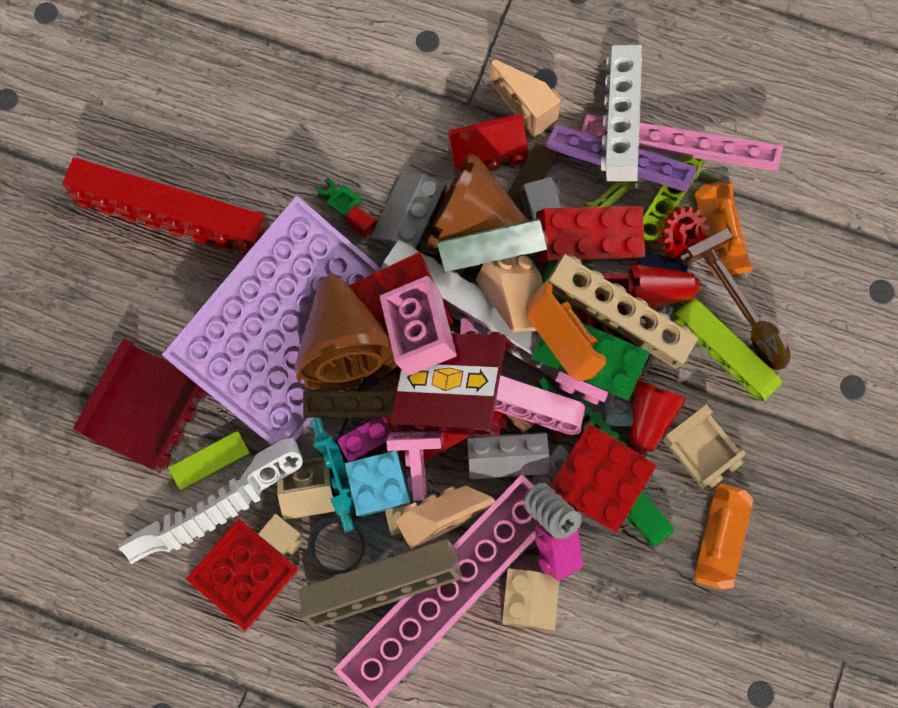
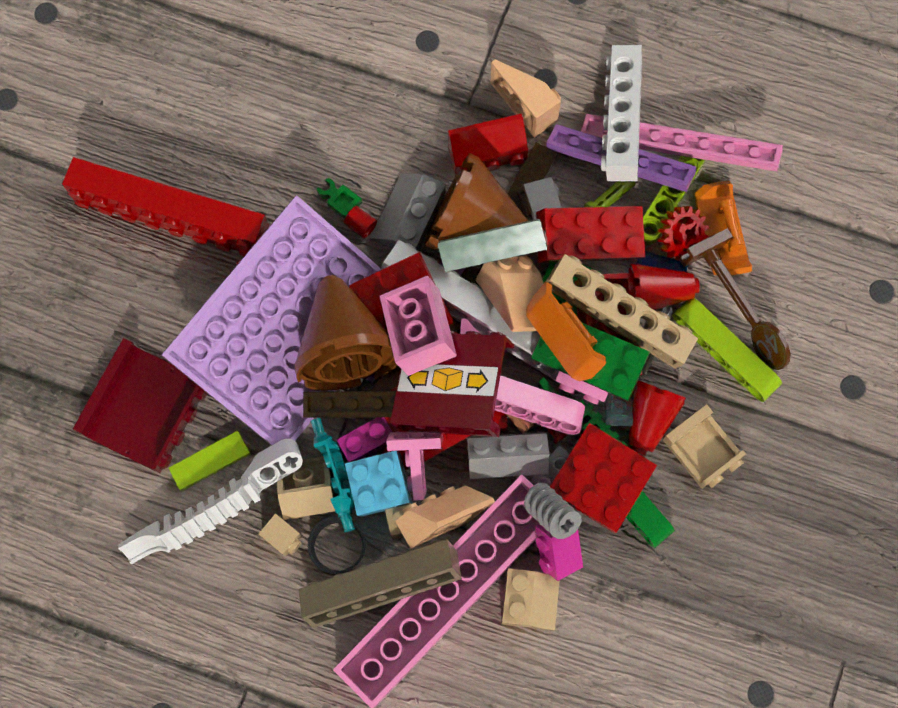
(242, 575): red plate -> none
(723, 537): orange piece -> none

